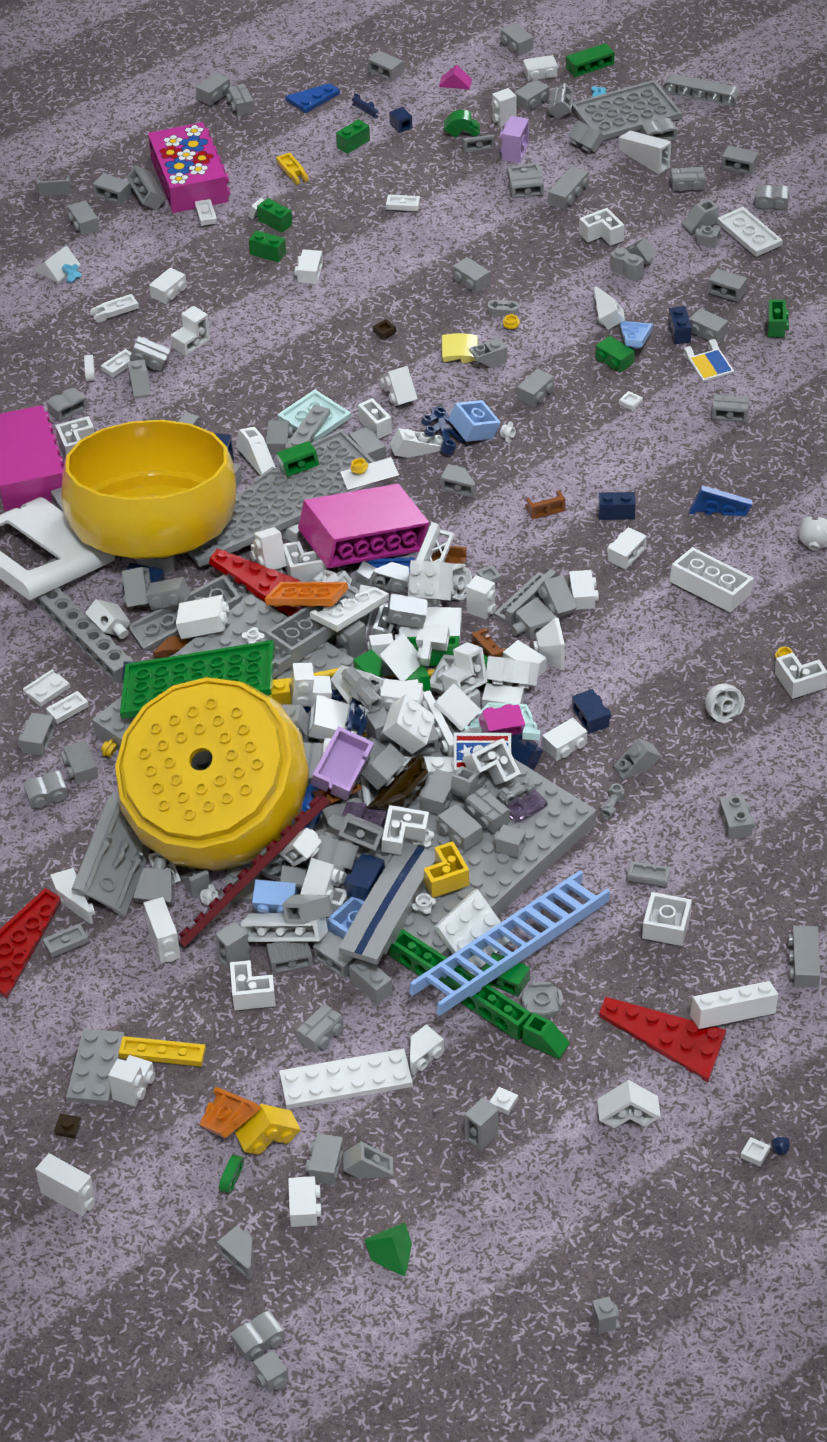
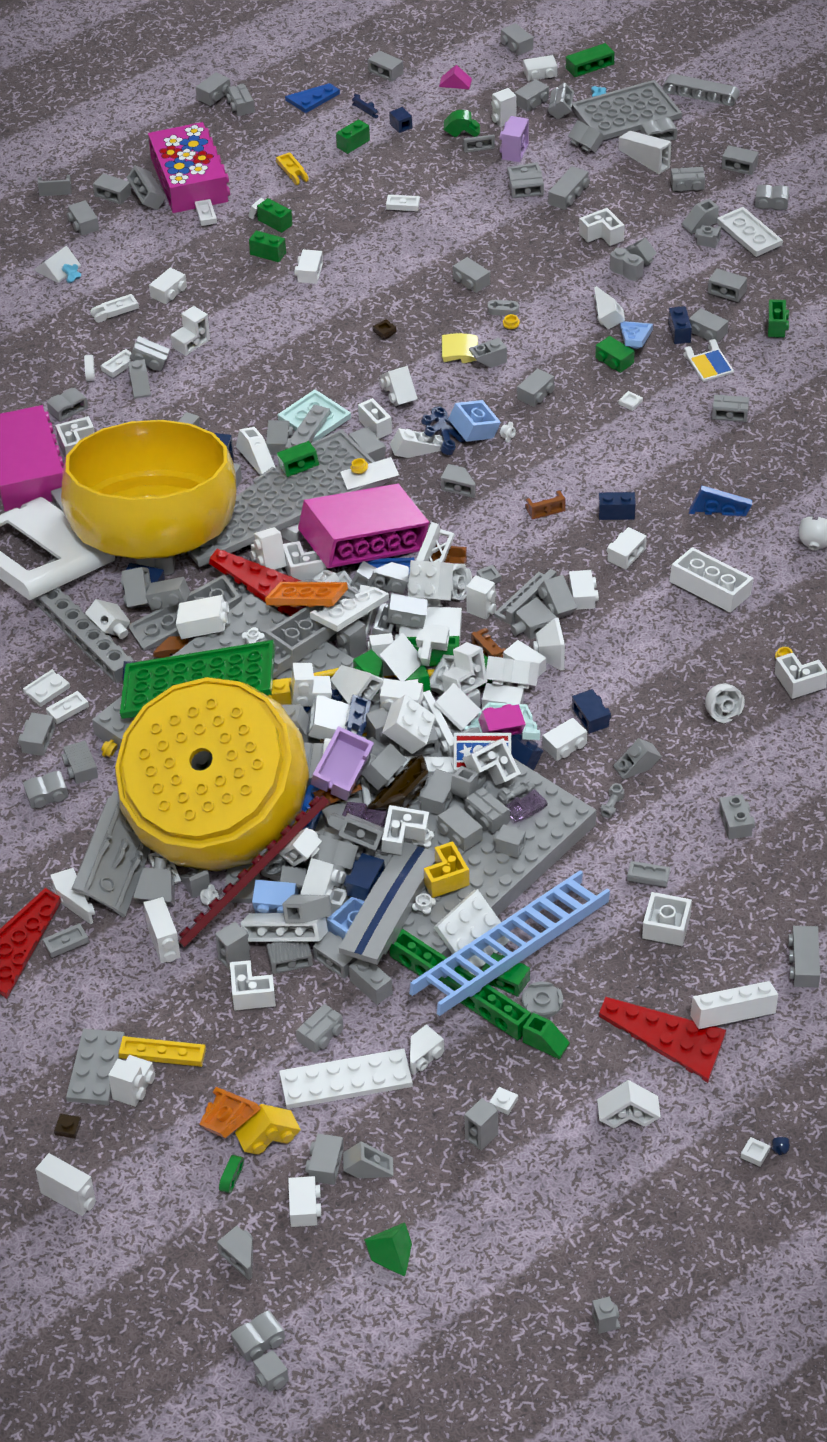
(362, 689): light grey piece -> none

